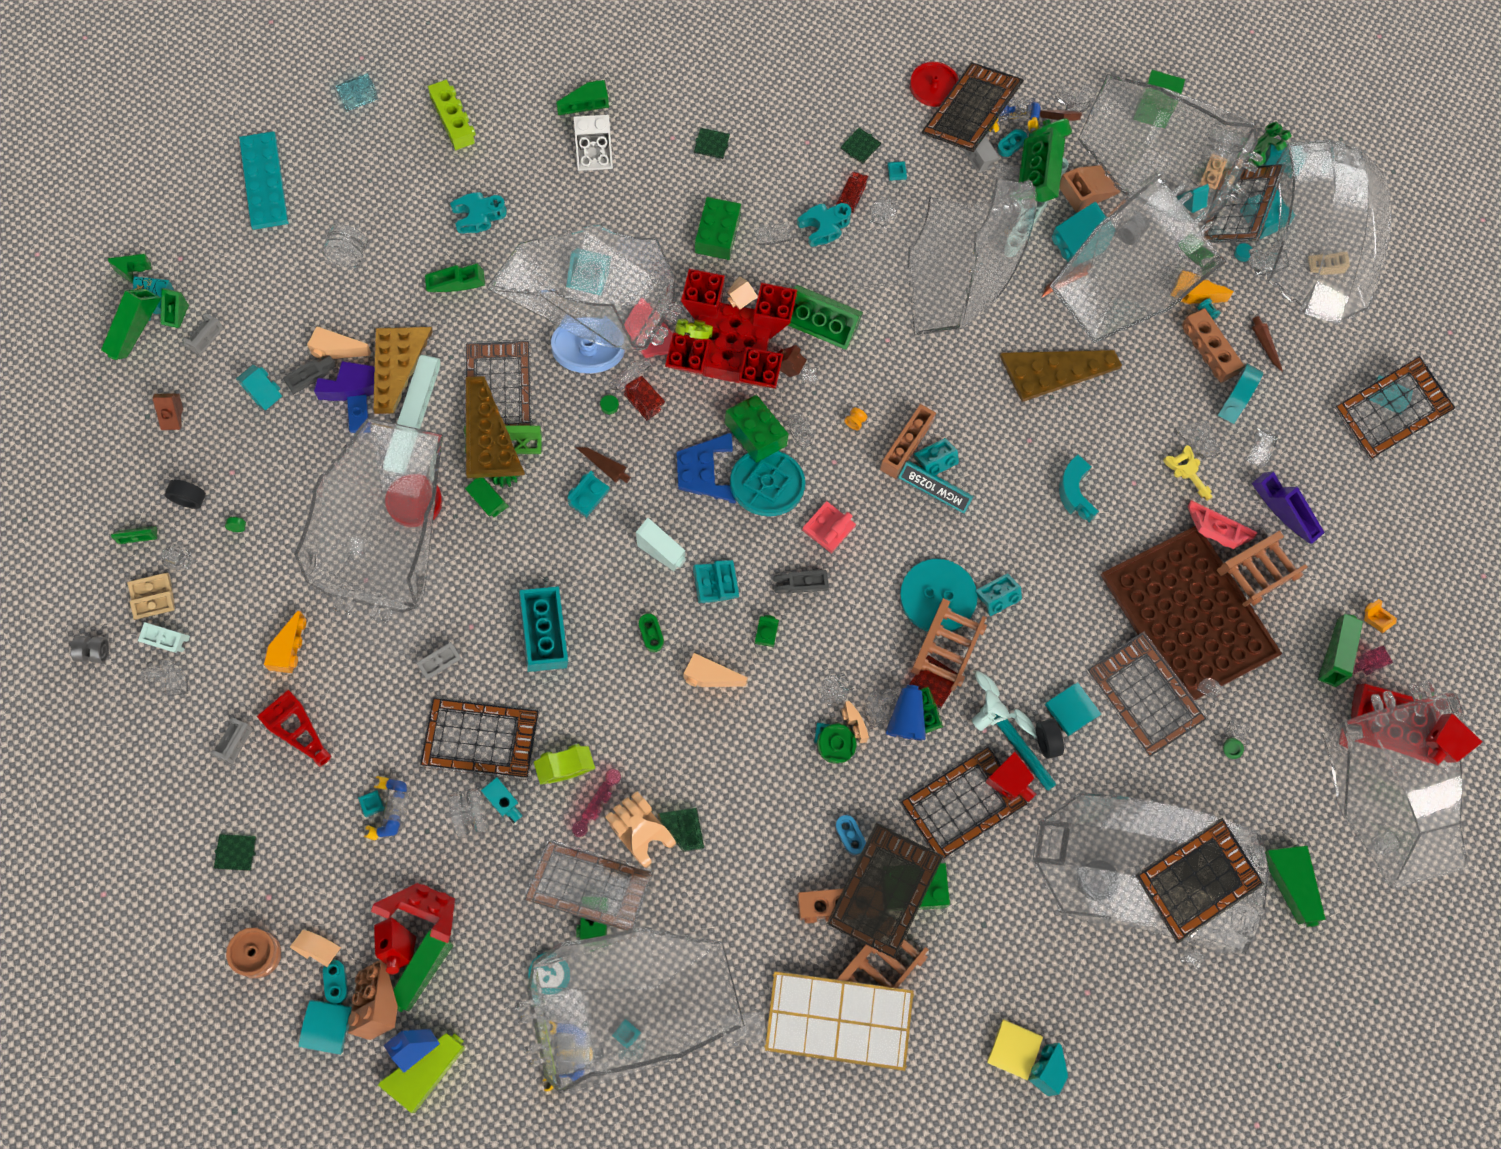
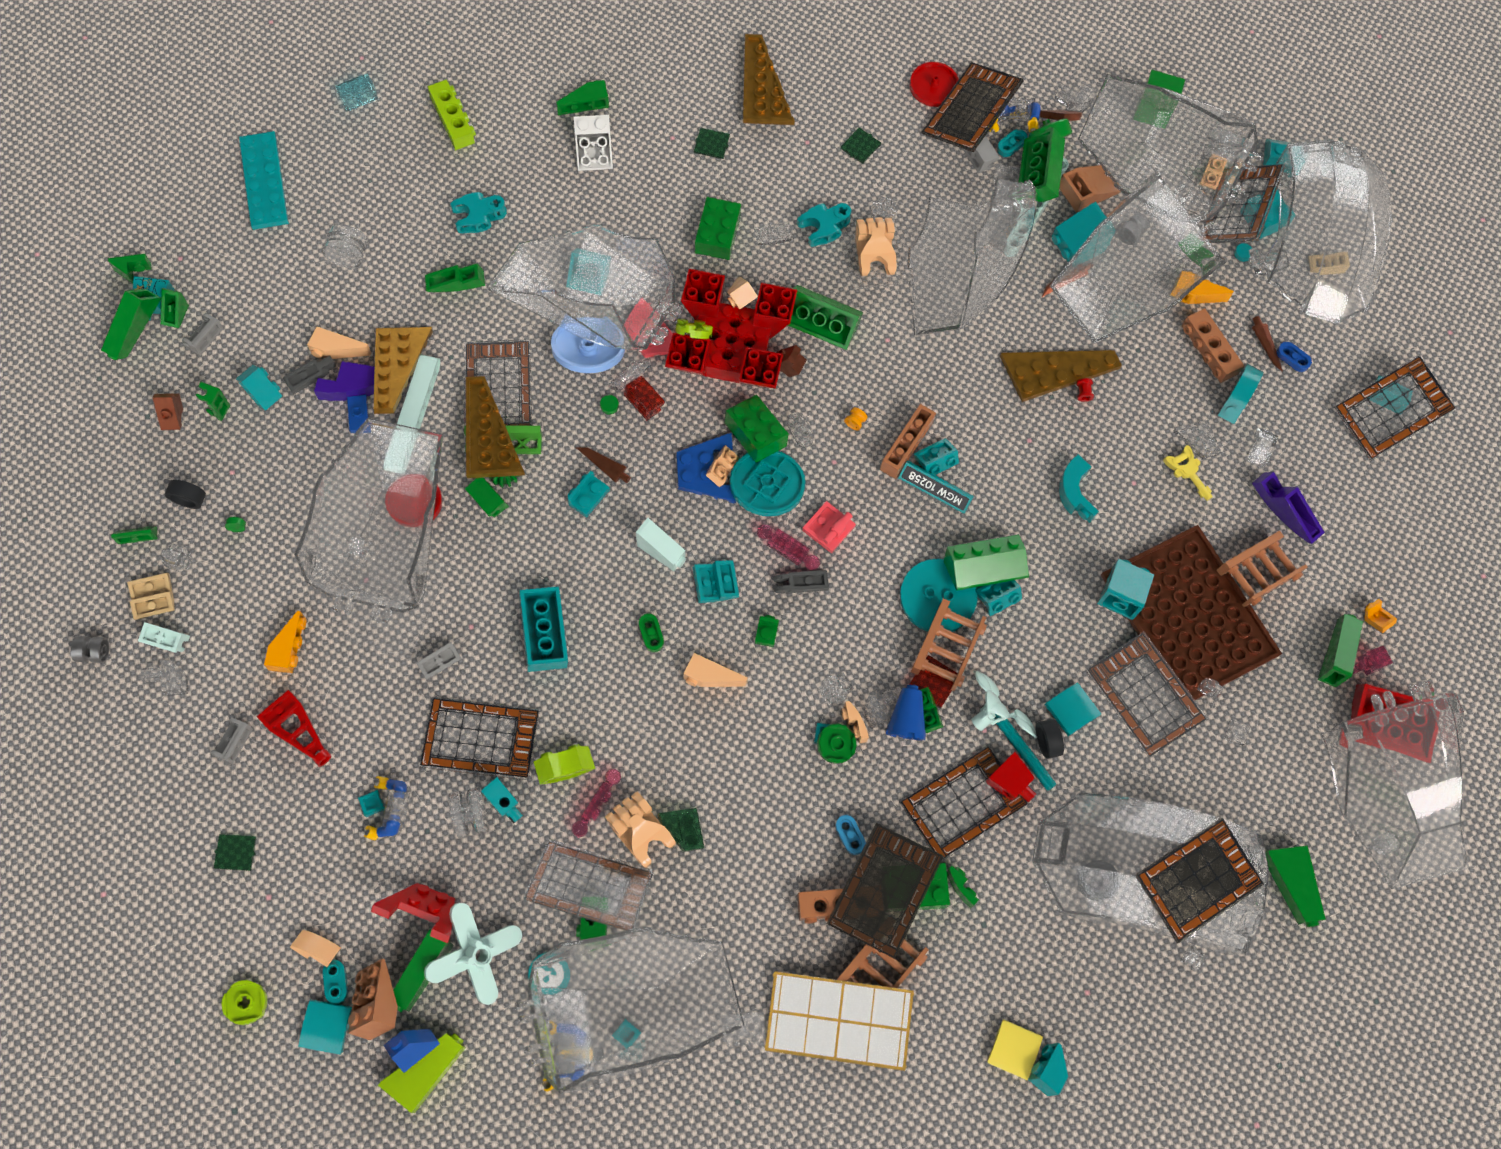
(215, 400): none -> green hinge
(242, 947): nougat wheel -> none
(254, 1010): none -> lime plate
(393, 944): red torso -> none
(464, 957): none -> light aqua piece
(722, 466): none -> light nougat slope
(763, 92): none -> pearl gold wing
(788, 547): none -> clear pink plate
(810, 375): clear wheel -> none
(853, 190): clear red hinge -> none
(875, 244): none -> light nougat piece
(897, 171): teal tile -> none
(957, 879): none -> green slope
(986, 562): none -> slope
(1085, 389): none -> red bush
(1126, 589): none -> teal slope
(1198, 200): teal slope -> none
(1207, 304): teal bush -> none
(1219, 527): coral wing -> none
(1233, 748): green tile -> none
(1272, 130): green plant -> none
(1294, 356): none -> blue plate
(1451, 740): red torso -> none

